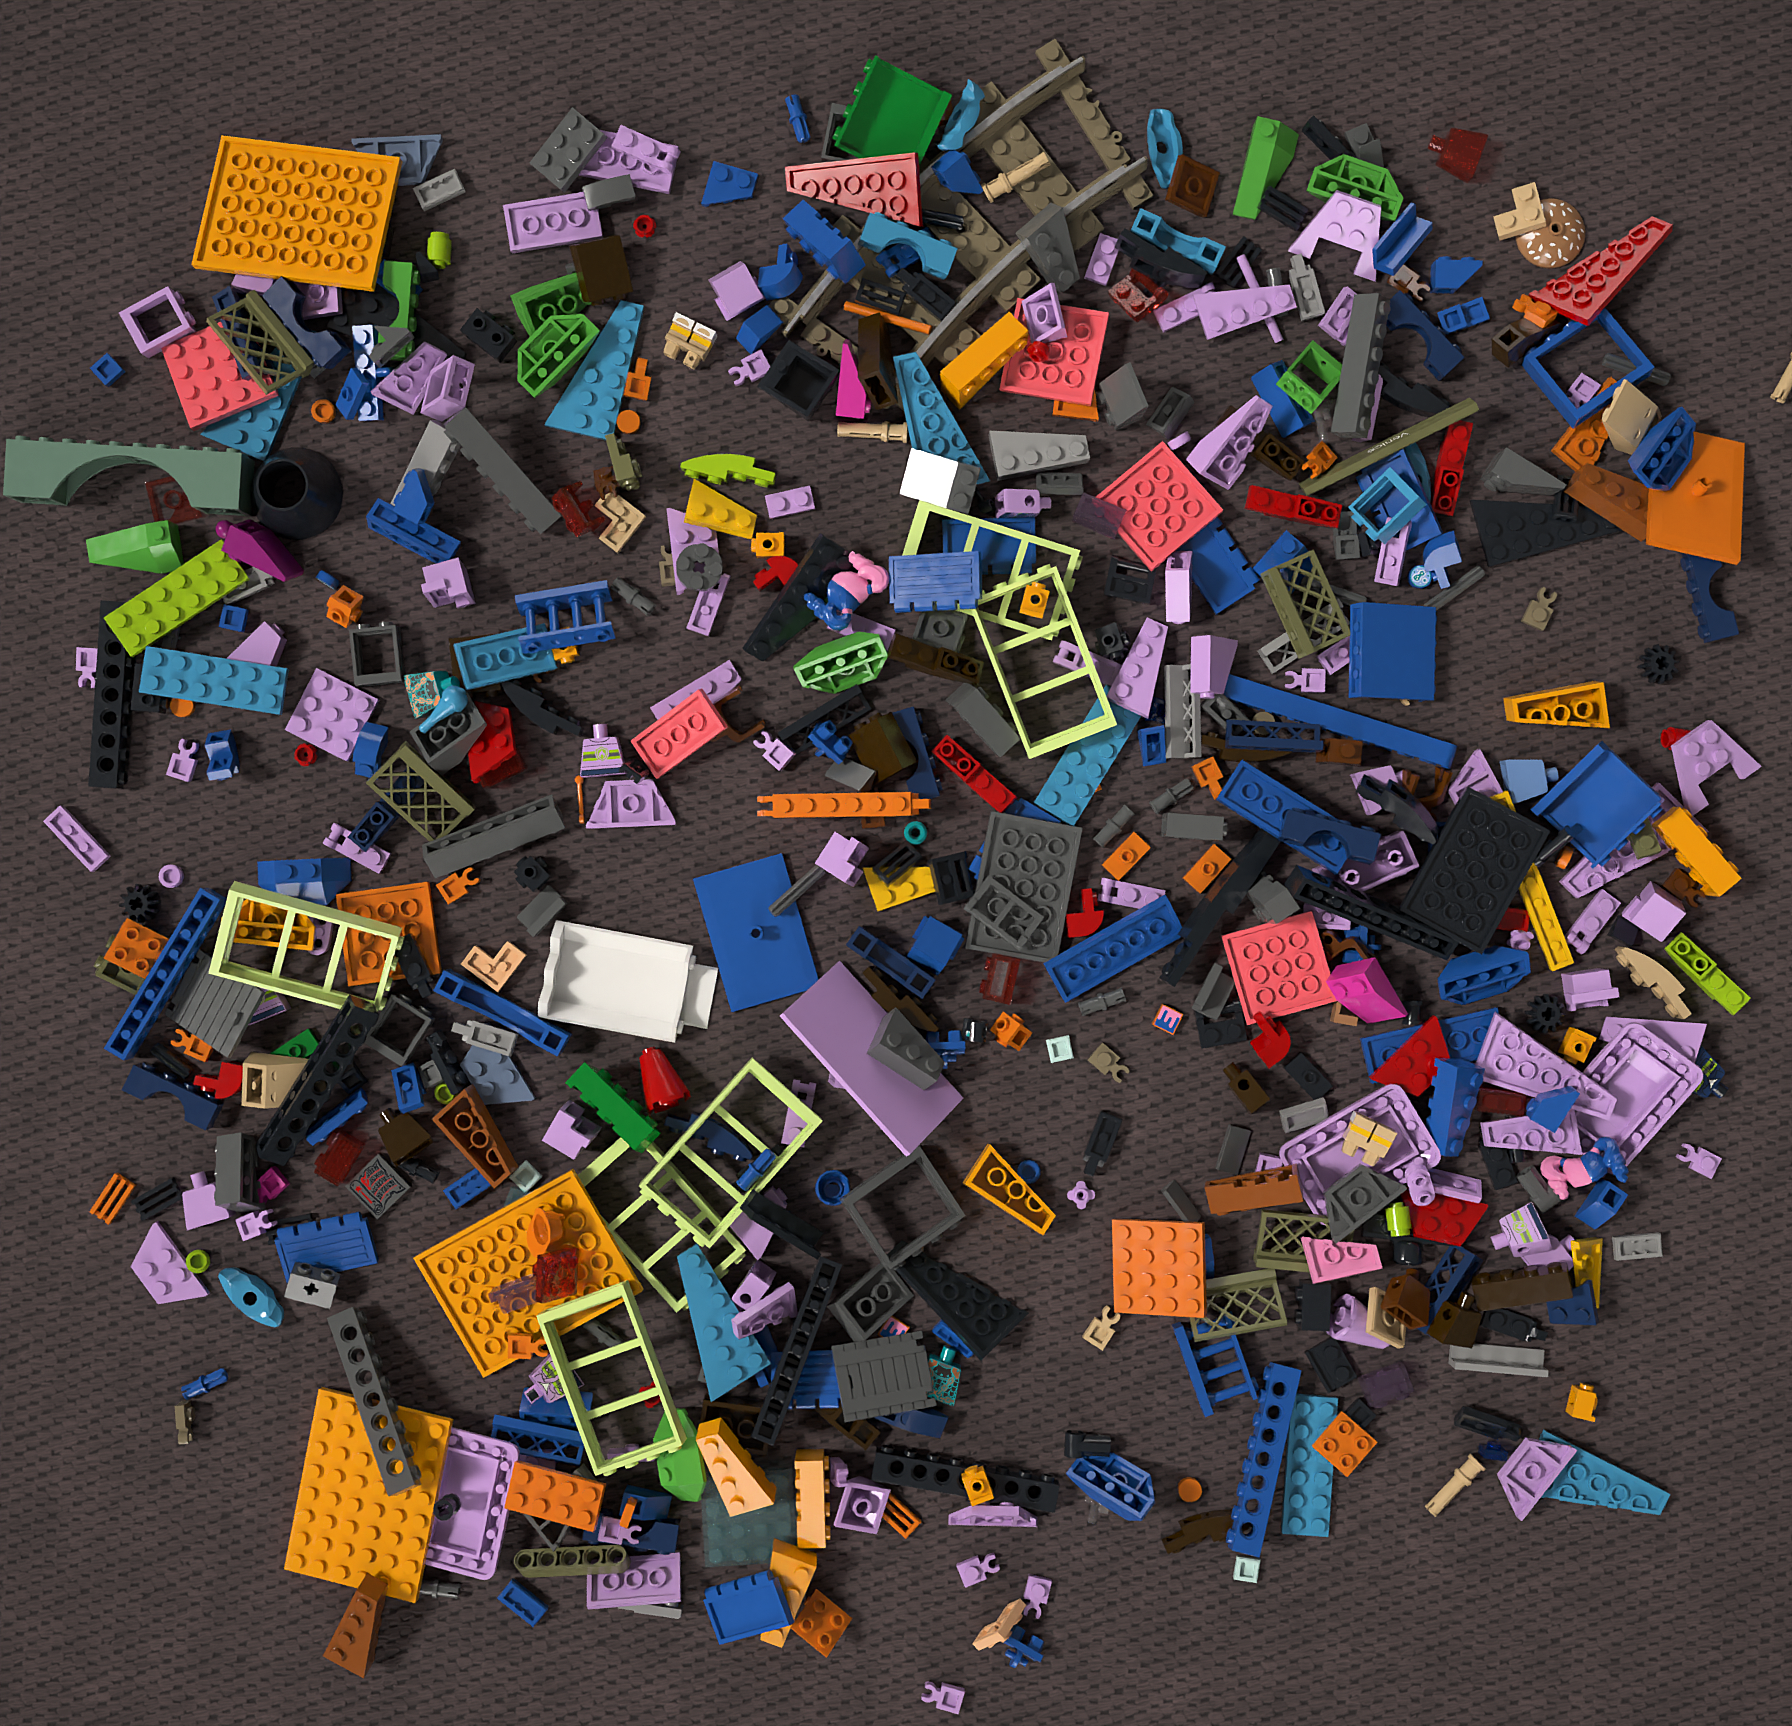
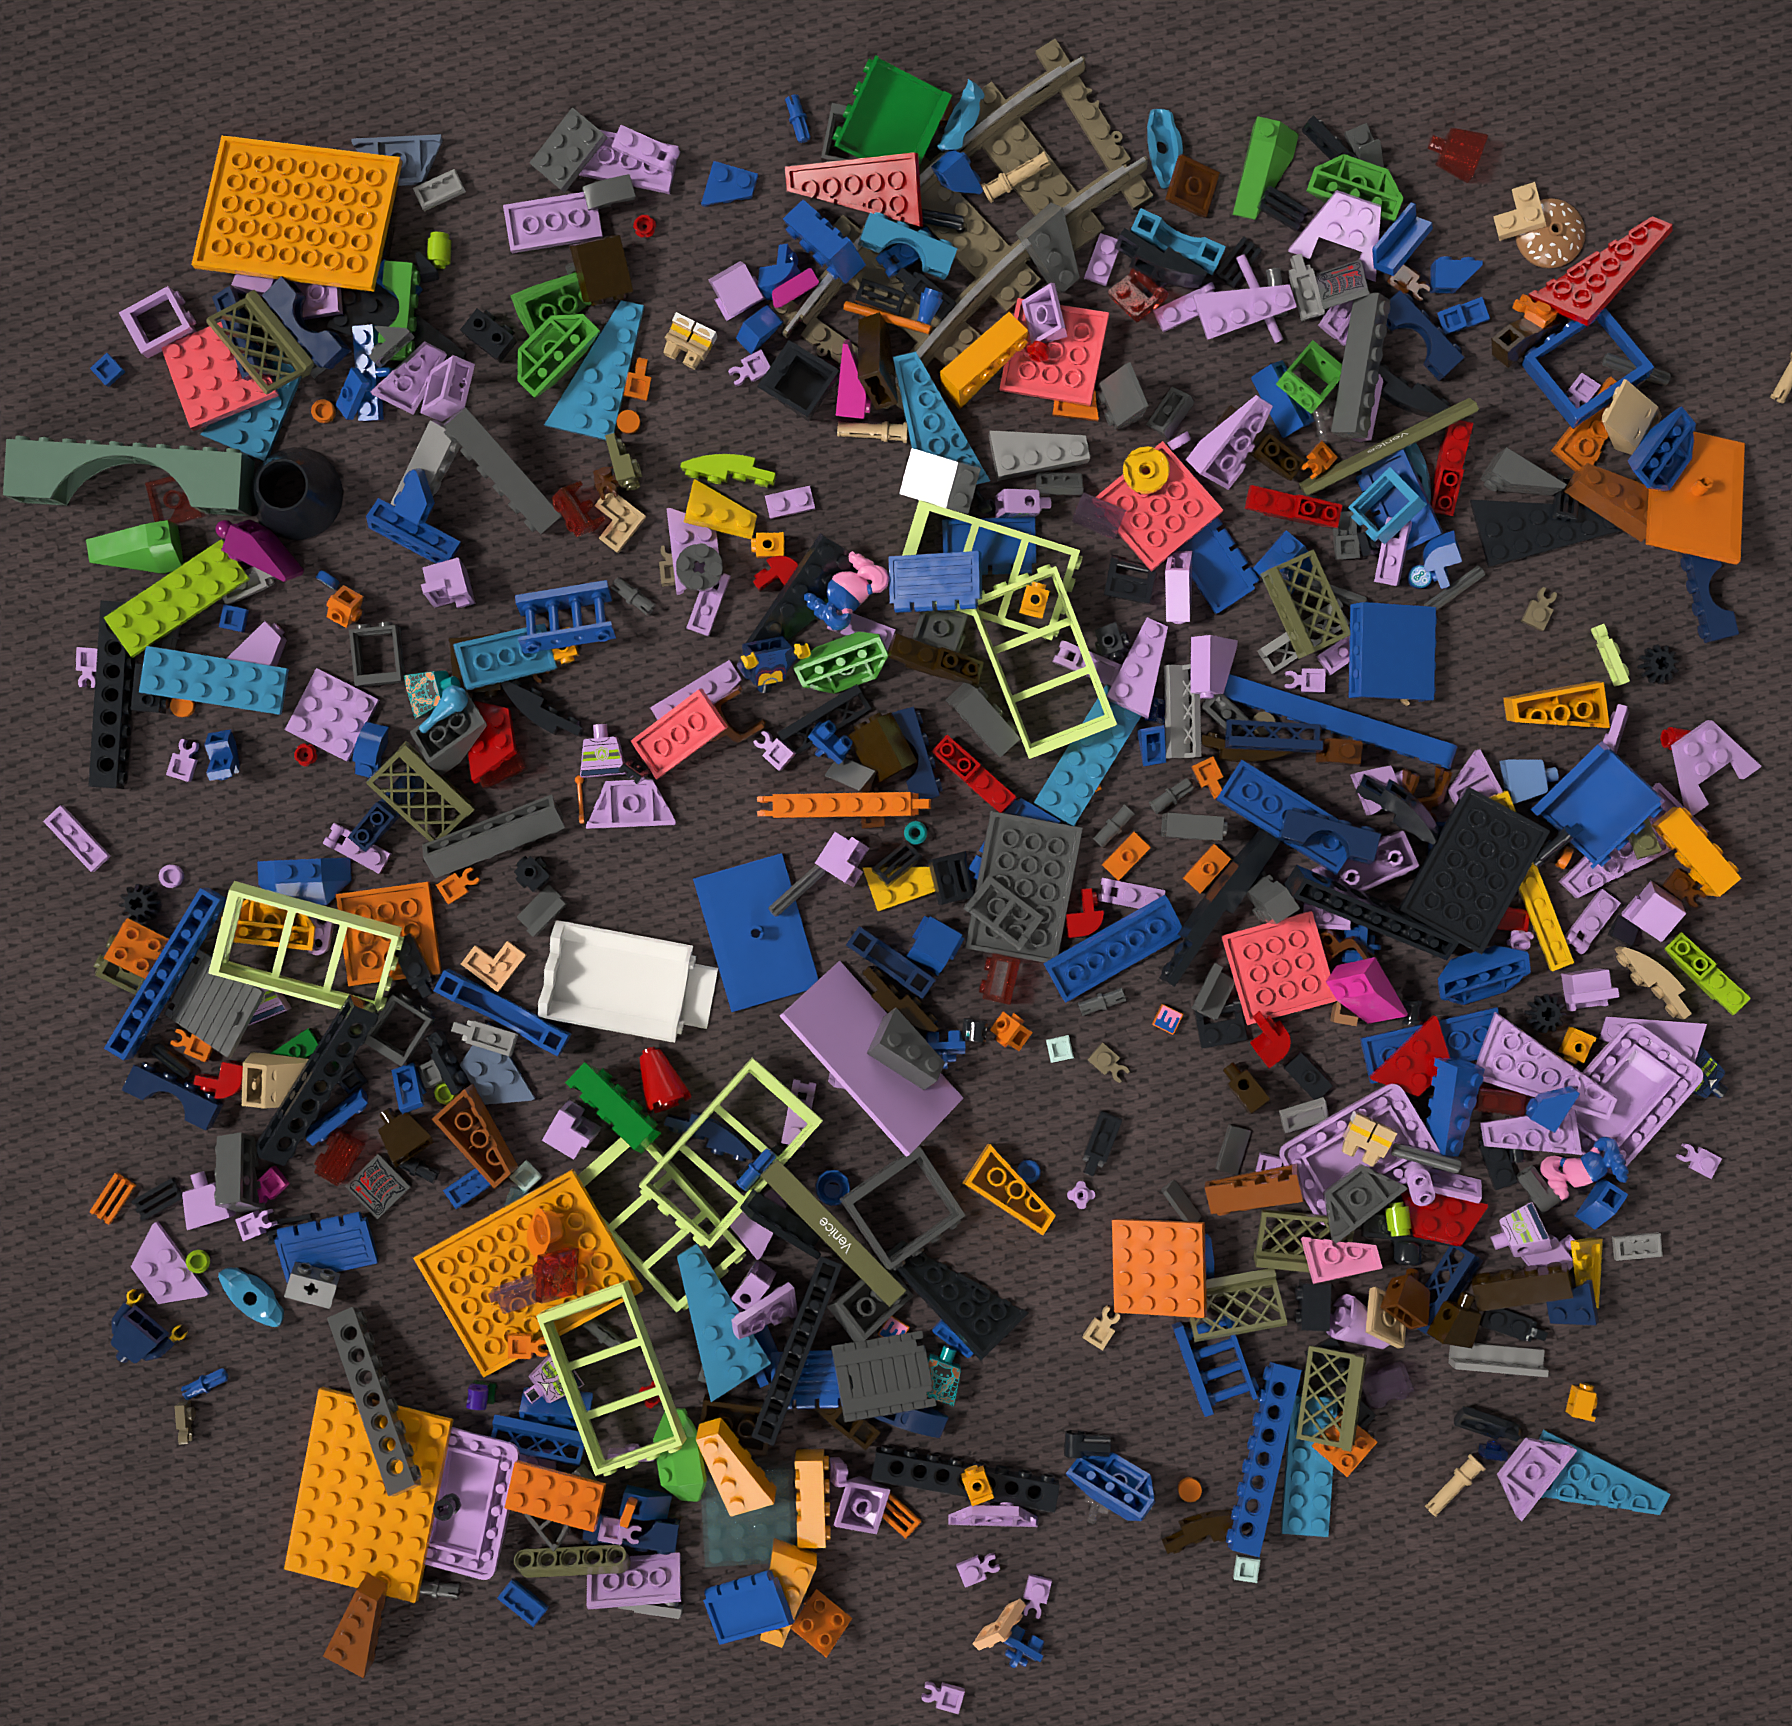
(138, 1335): none -> dark blue torso
(480, 1394): none -> dark purple leg
(769, 661): none -> torso
(794, 288): none -> dark pink slope
(833, 1232): none -> olive tile
(929, 305): none -> blue cone
(1146, 458): none -> yellow plate
(1342, 284): none -> dark grey tile
(1350, 1406): none -> olive fence
(1426, 1157): none -> dark grey axle
(1610, 654): none -> yellowish green plate
(1617, 722): none -> lavender plate

